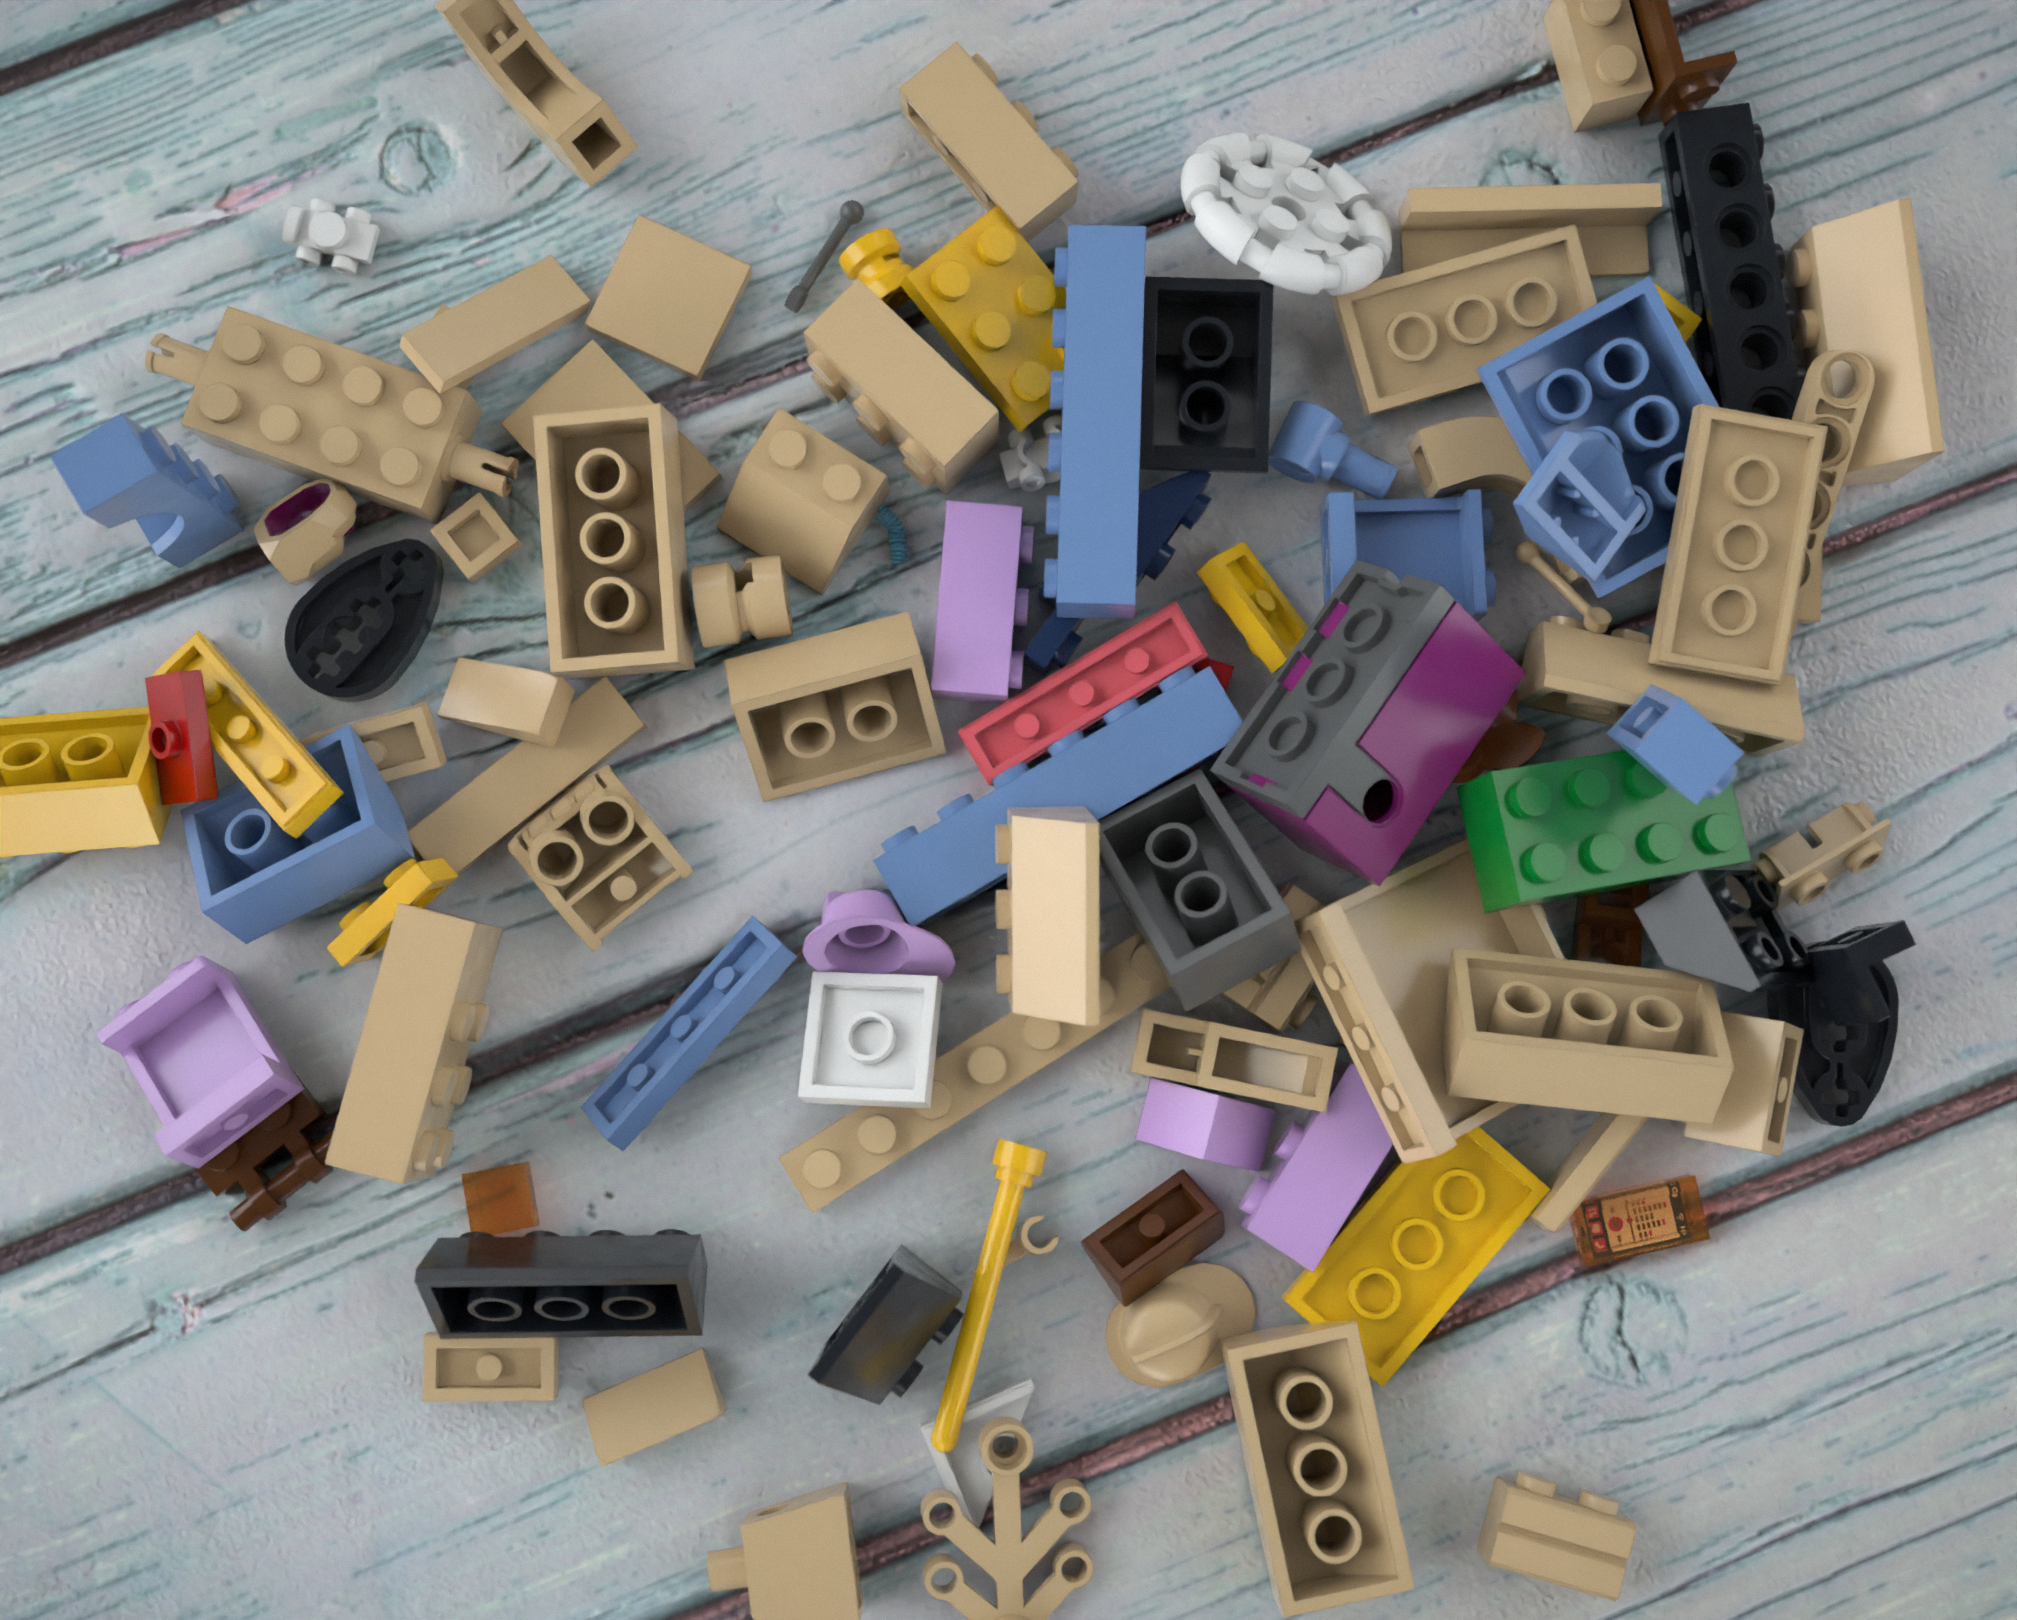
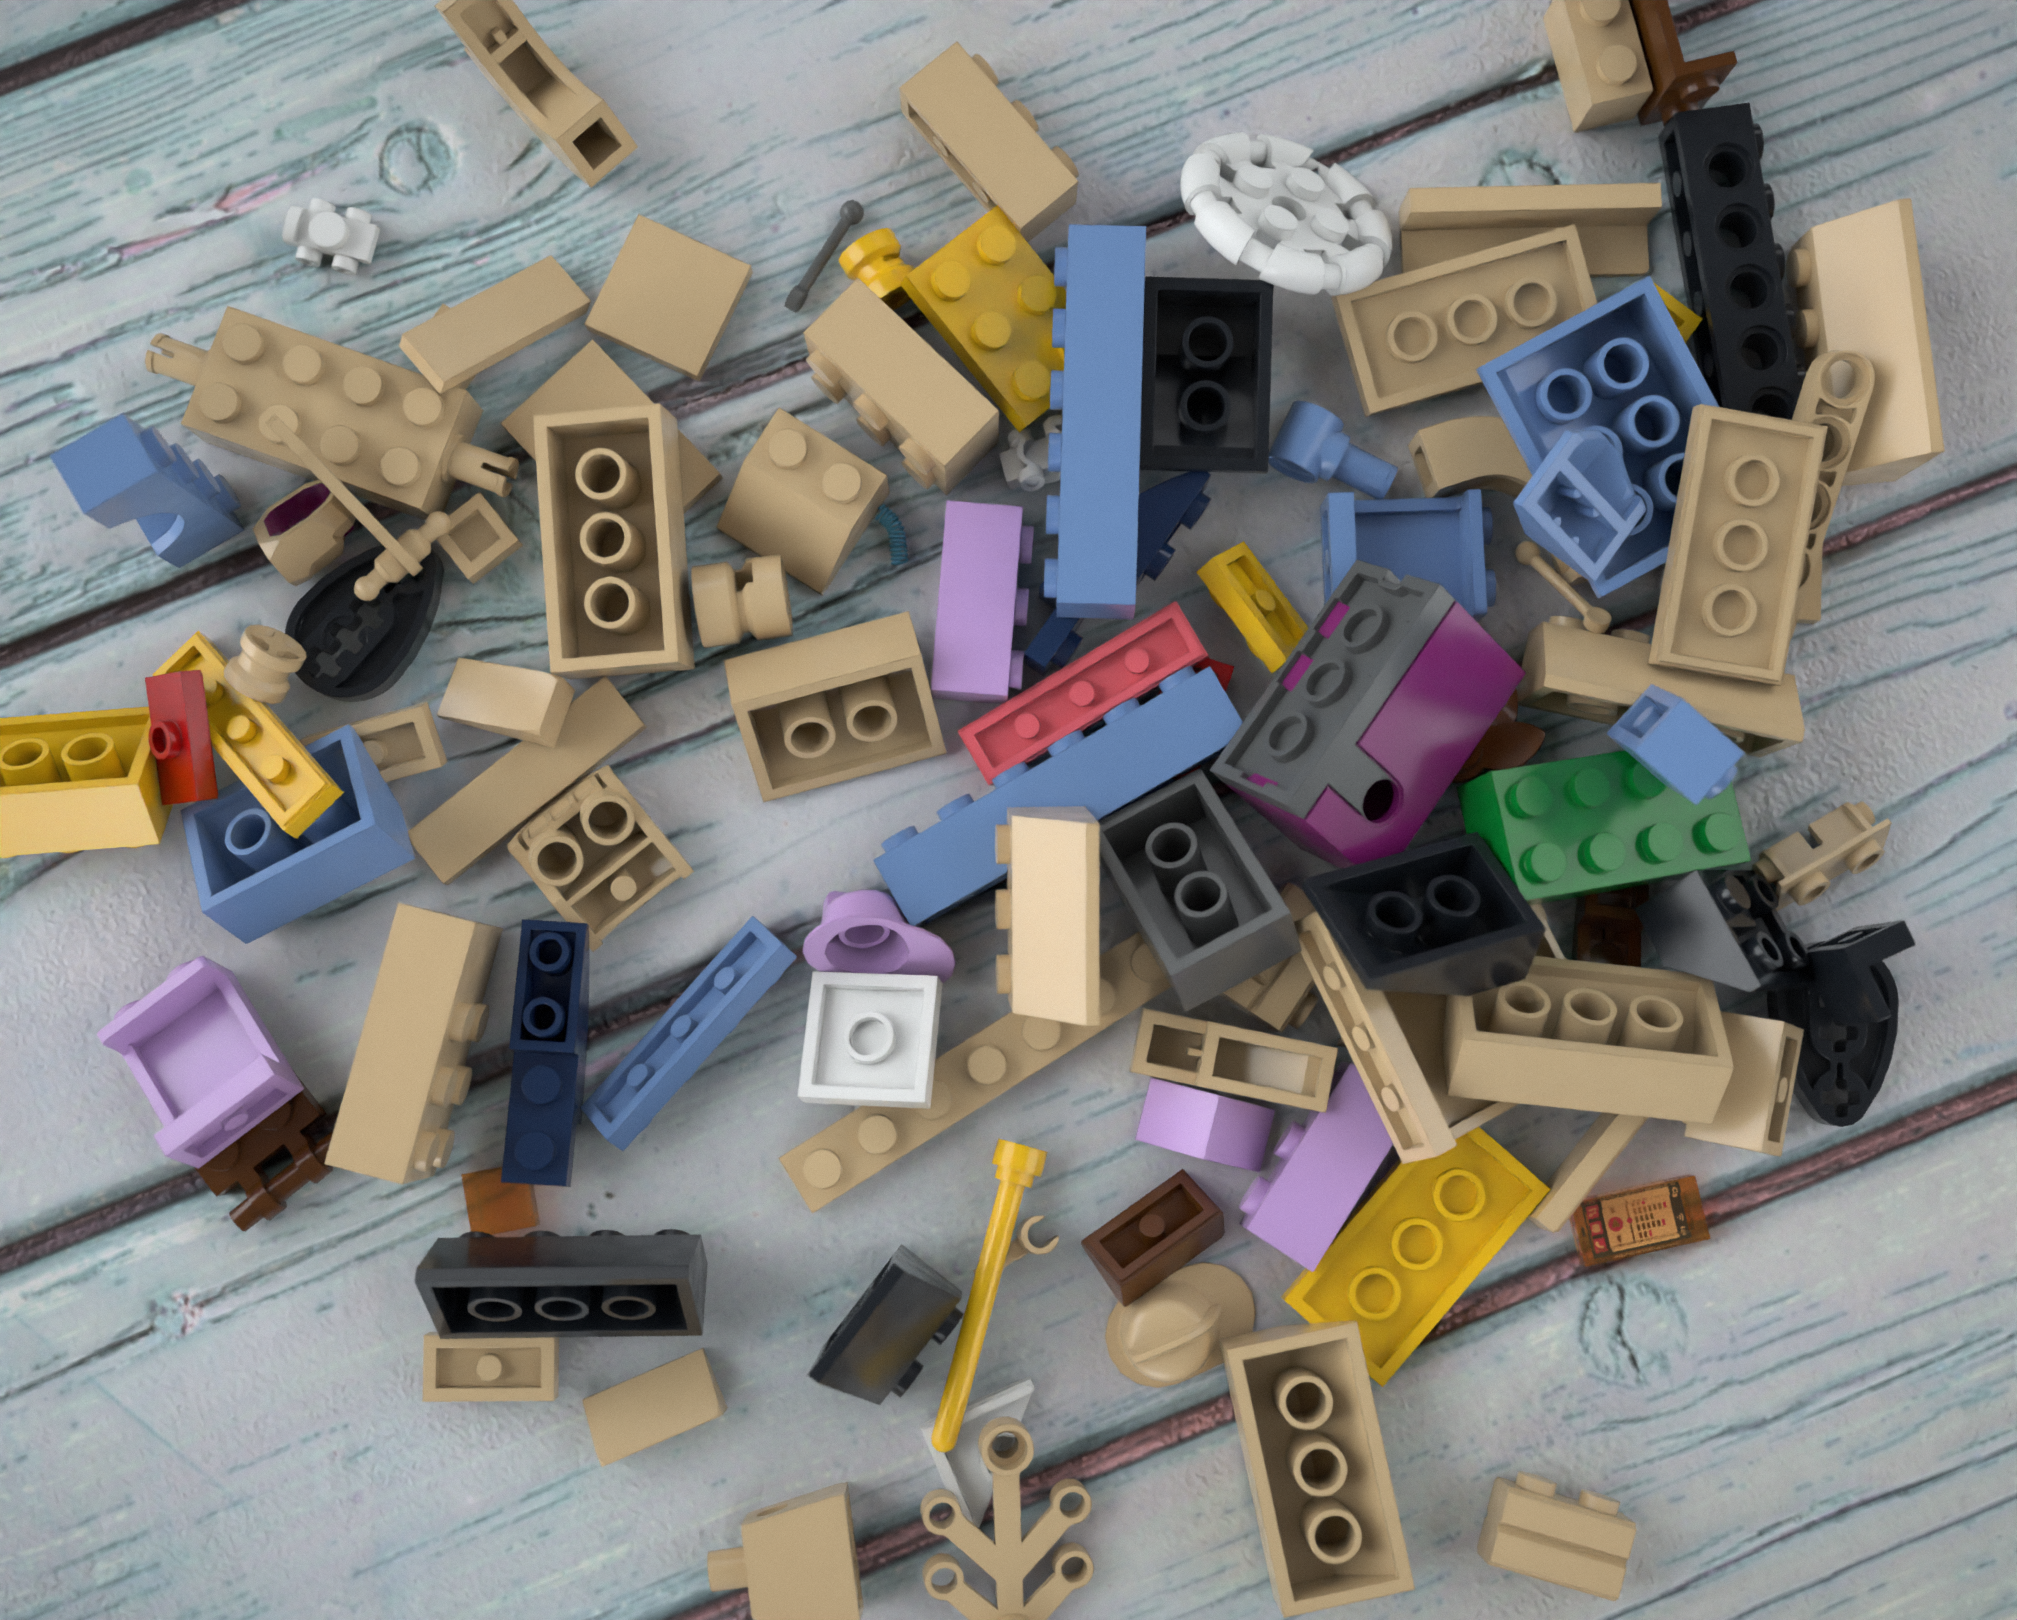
(264, 664): none -> tan wheel
(369, 924): yellow plate -> none
(400, 555): none -> tan piece
(549, 1053): none -> dark blue slope
(1430, 919): none -> black slope

